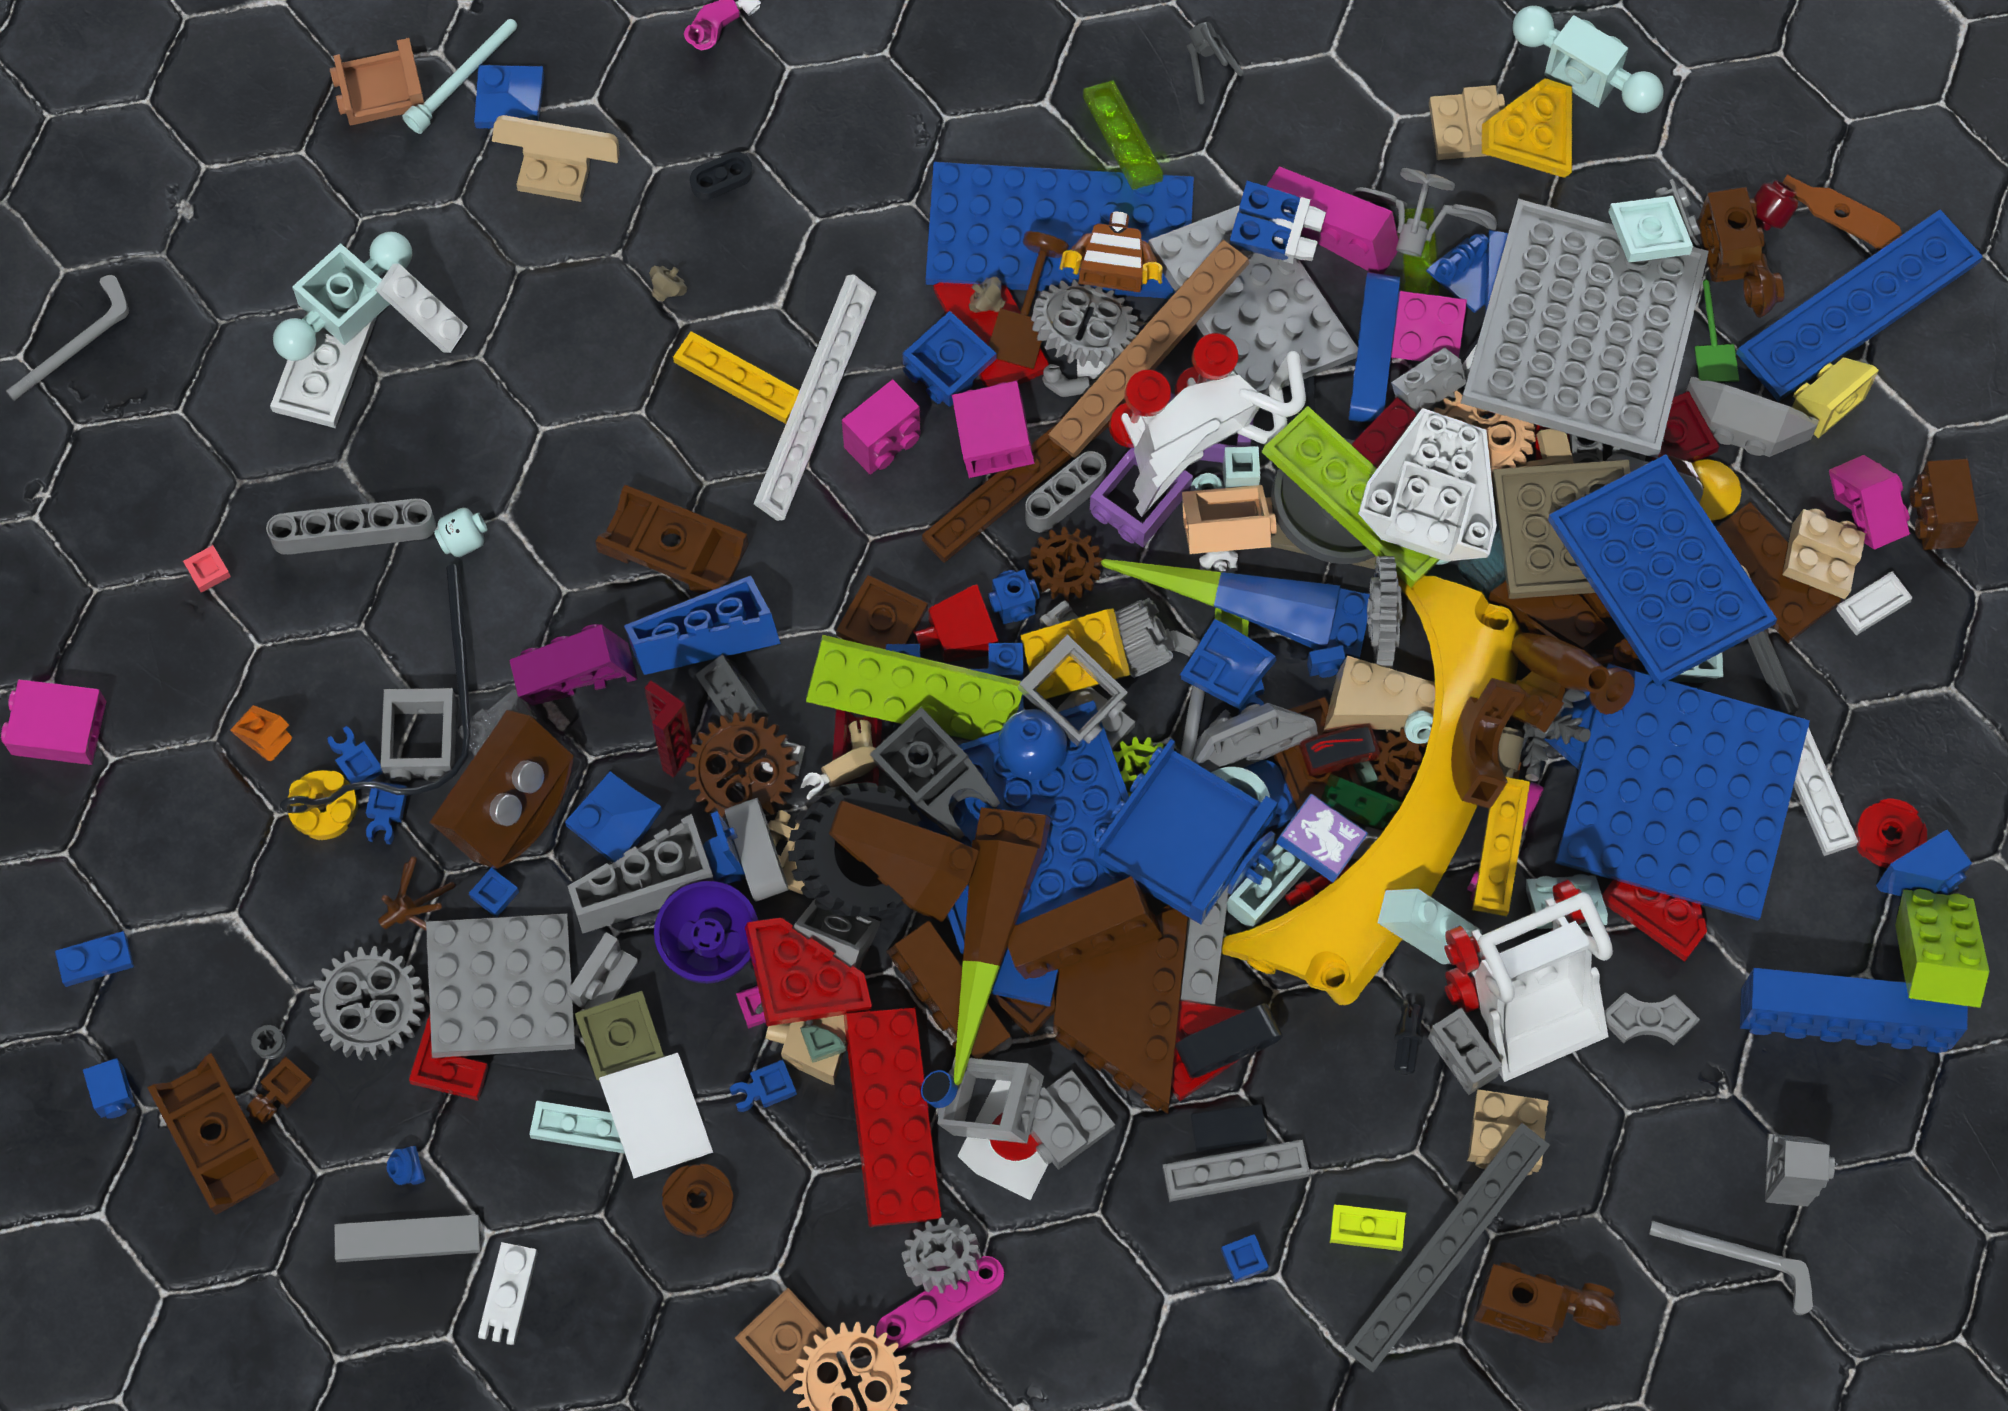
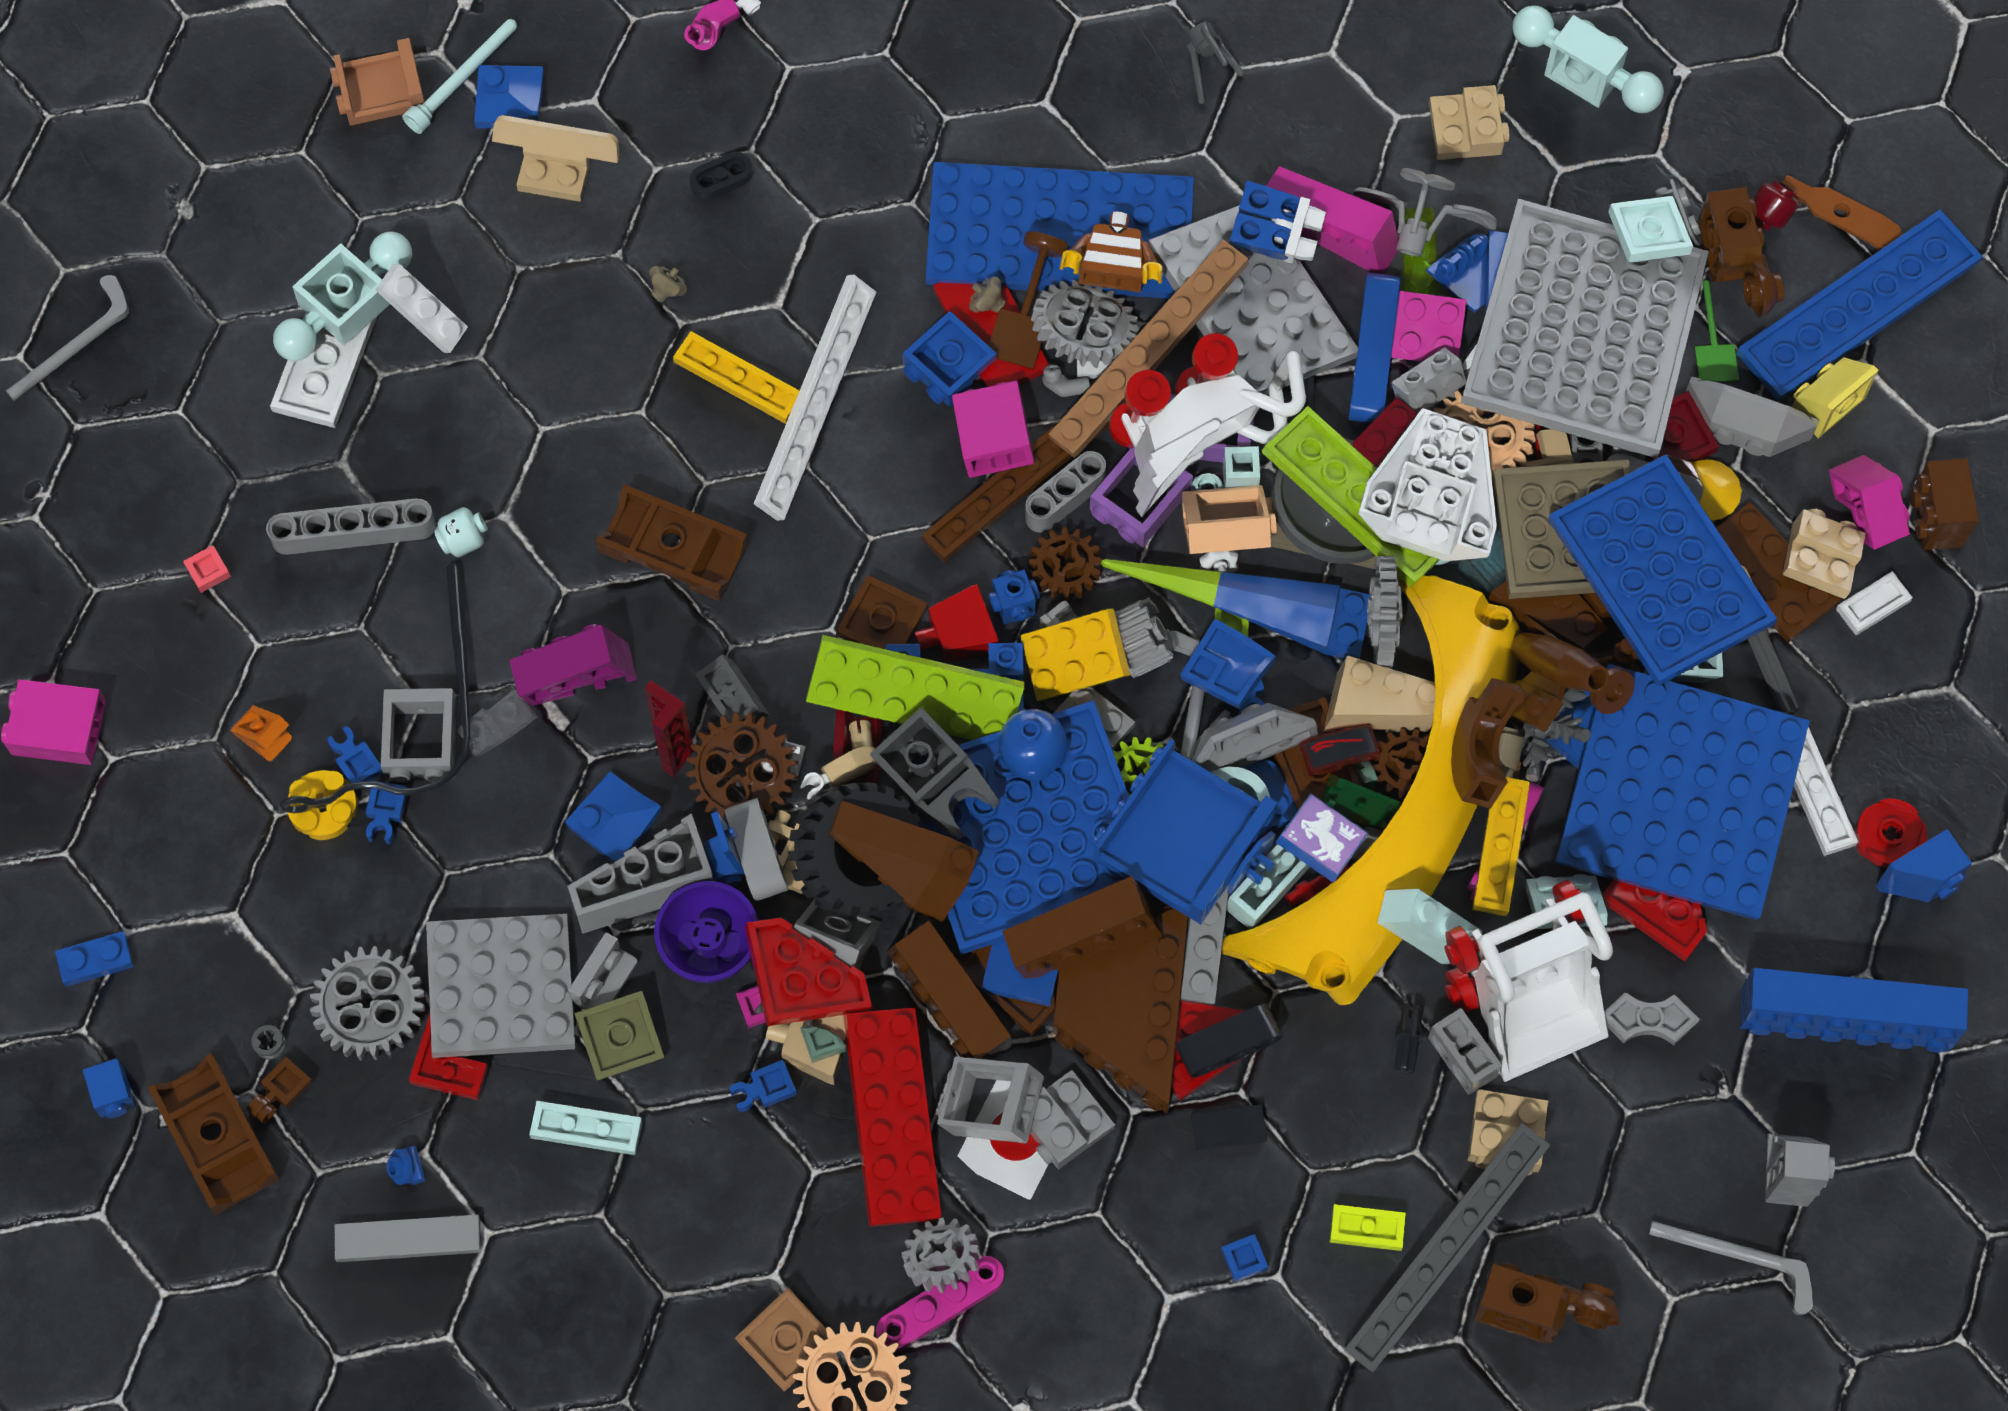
(404, 908): reddish brown plant -> none
(493, 892): blue plate -> none
(506, 792): reddish brown piece -> none
(508, 1292): white hinge -> none
(655, 1115): white sticker -> none
(698, 1220): reddish brown plate -> none
(704, 628): blue wedge -> none
(881, 427): dark pink brick -> none
(939, 1089): black tile -> none
(1006, 864): reddish brown plate -> none
(1066, 648): light grey window -> none
(1123, 135): clear neon green plate -> none
(1235, 1170): light grey tile -> none
(1325, 661): blue plate -> none
(1418, 727): light aqua plate -> none
(1534, 129): yellow plate -> none
(1941, 948): lime brick -> none

